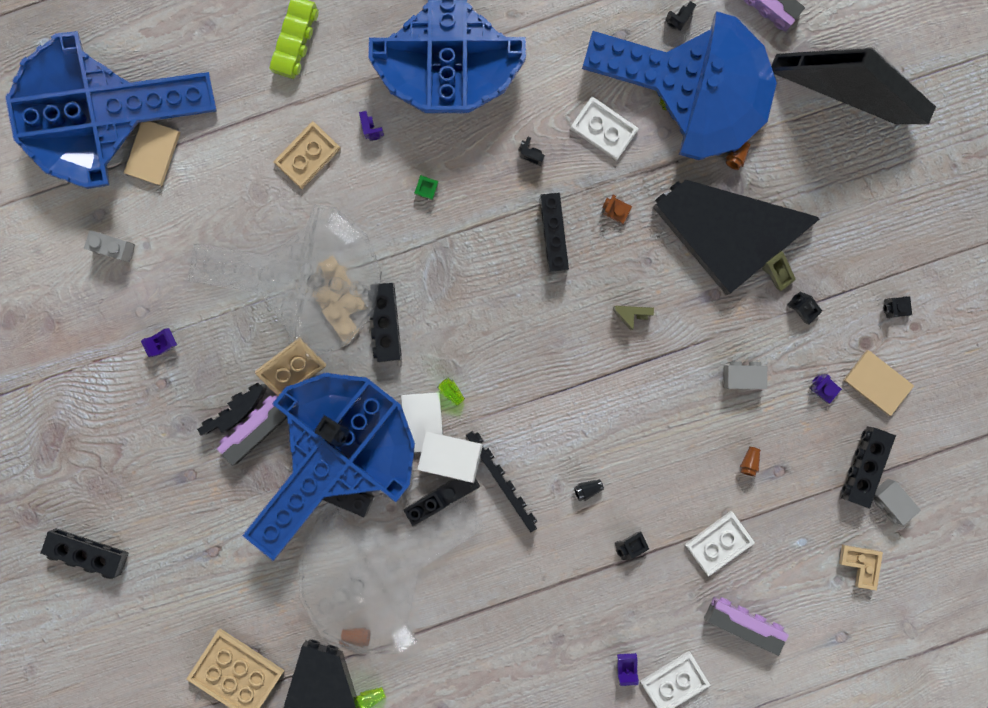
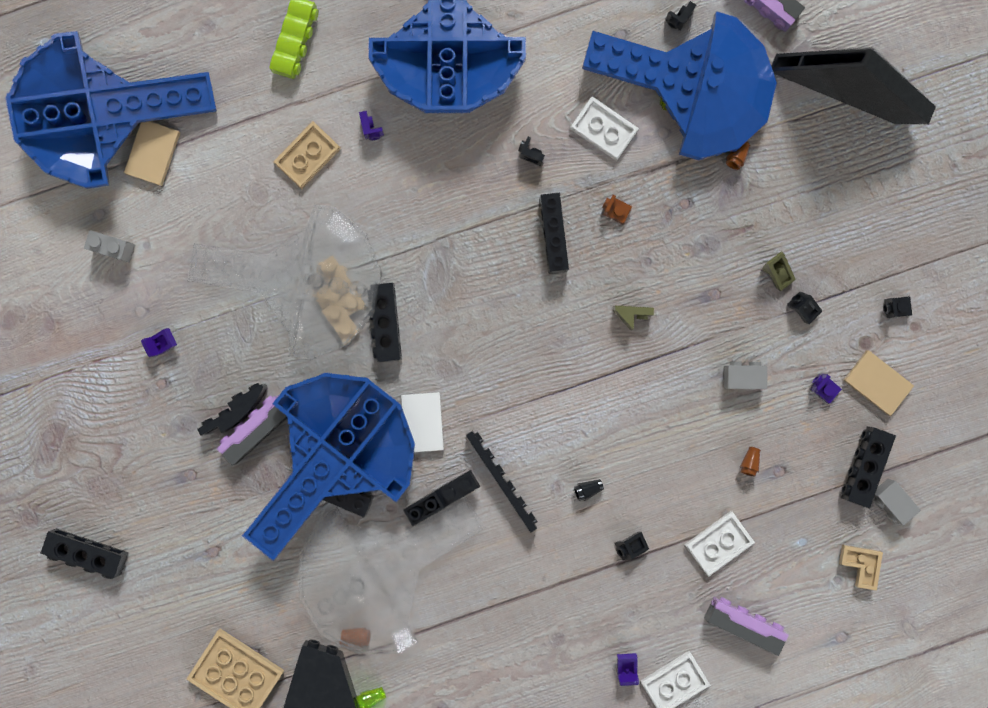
(290, 367): tan tile -> none
(332, 431): black bracket -> none
(426, 187): green plate -> none
(450, 457): white tile -> none
(451, 391): clear neon green cone -> none
(729, 231): black slope -> none

